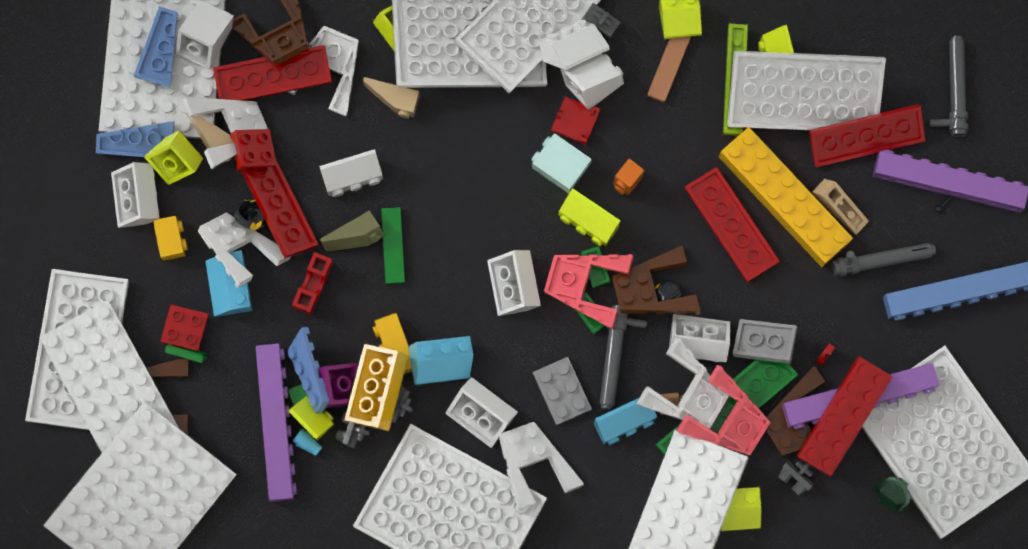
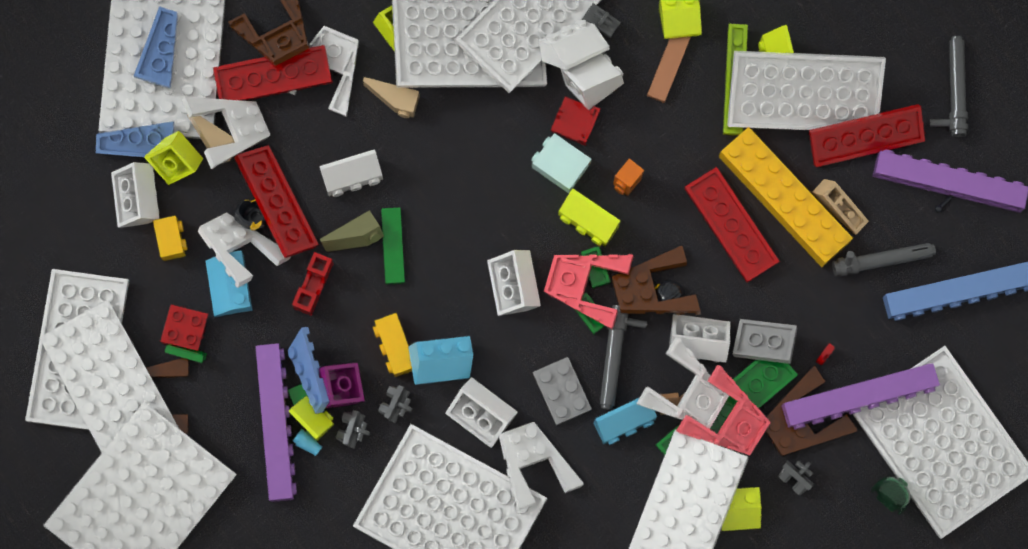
(203, 34): white slope -> none
(253, 148): red piece -> none
(376, 387): yellow slope -> none
(844, 416): red plate -> none

